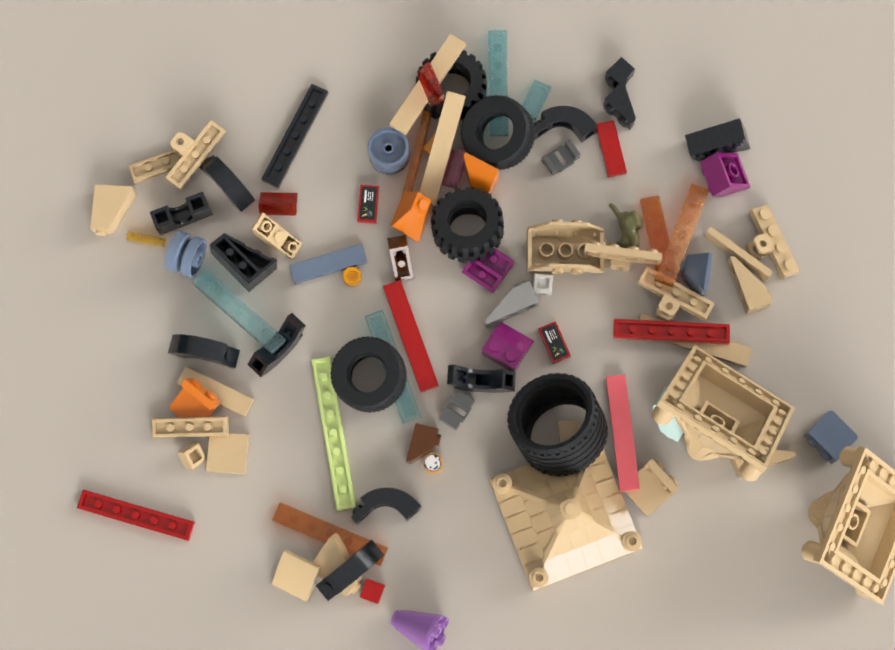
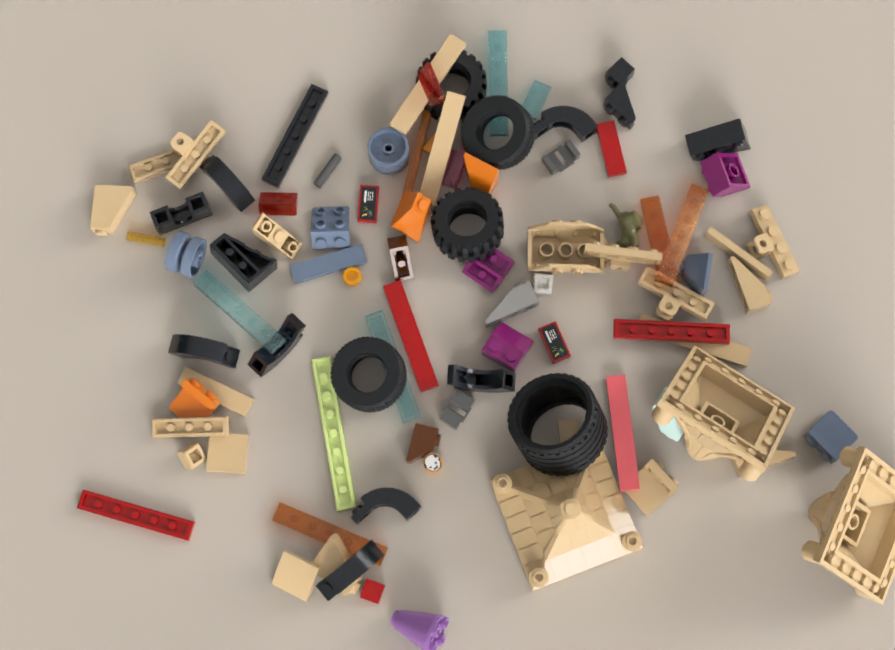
(327, 171): none -> dark grey piece
(330, 227): none -> sand blue bracket

